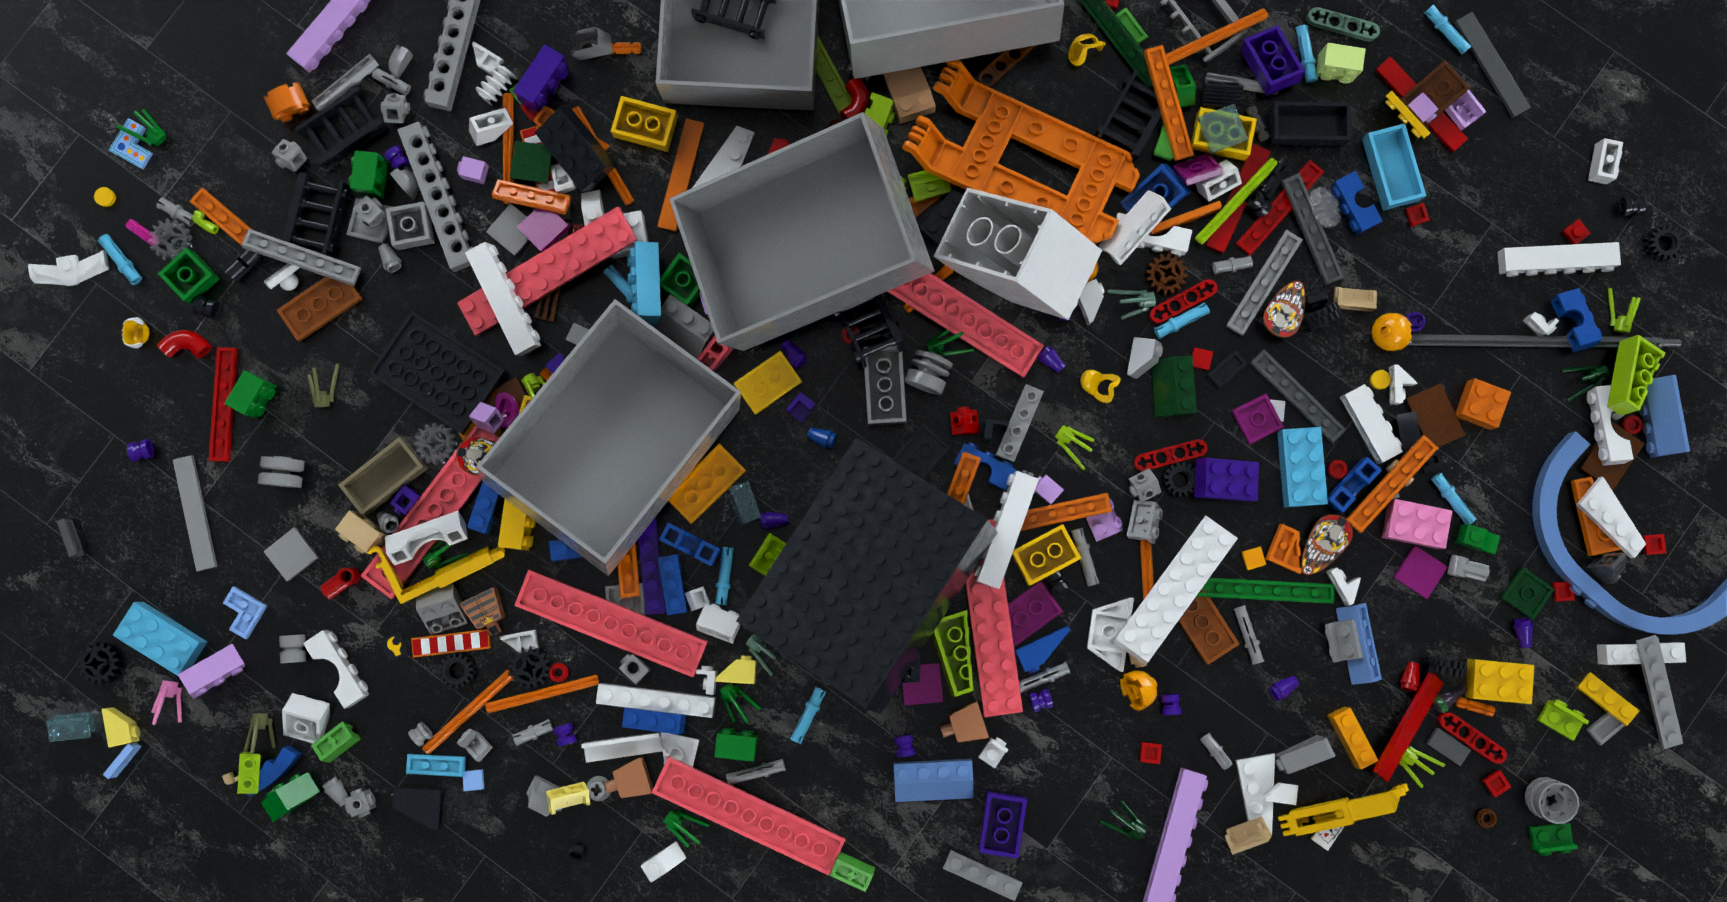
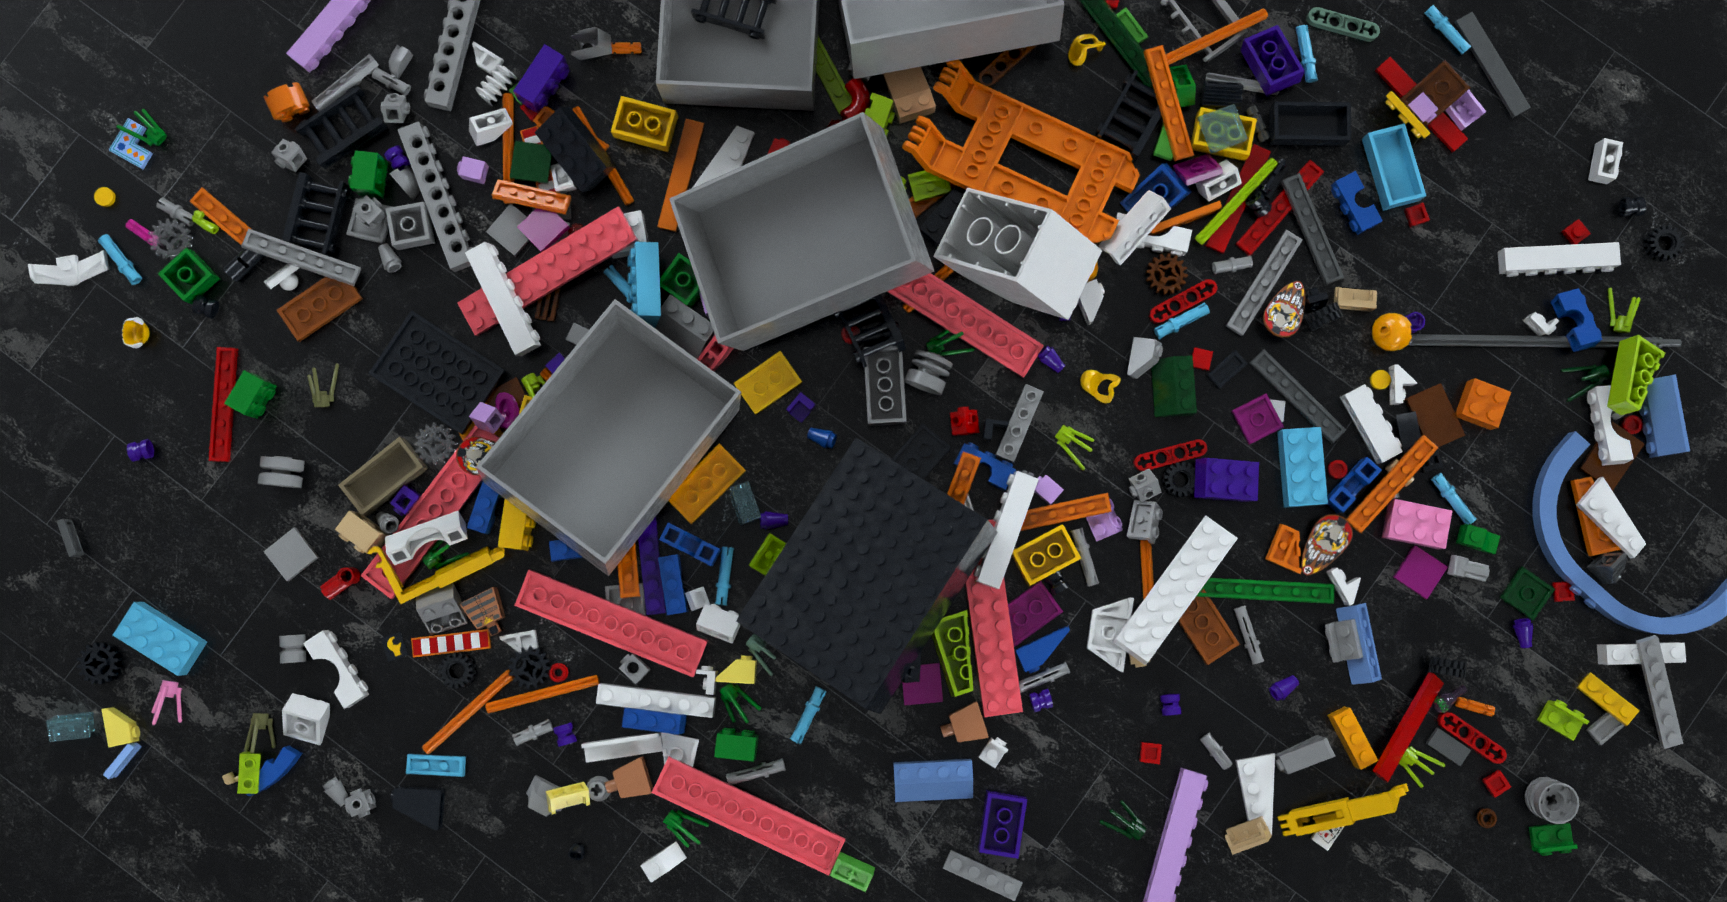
(184, 340): red cylinder -> none
(195, 513): light grey tile -> none
(212, 671): lavender wedge -> none
(249, 611): light blue tile -> none
(289, 796): brick -> none
(335, 742): bright green hinge -> none
(420, 734): light grey wheel -> none
(473, 780): light blue tile -> none
(475, 744): light grey bracket -> none
(591, 206): white slope -> none
(794, 354): dark purple cone -> none
(904, 746): dark purple wheel -> none
(1140, 689): light orange cylinder -> none
(1144, 300): sand green plant -> none
(1253, 558): light orange tile -> none
(1282, 793): white tile -> none
(1325, 207): clear gear -> none
(1340, 62): yellowish green brick -> none
(1411, 678): red cone -> none
(1499, 681): yellow brick -> none
(1654, 544): red plate -> none

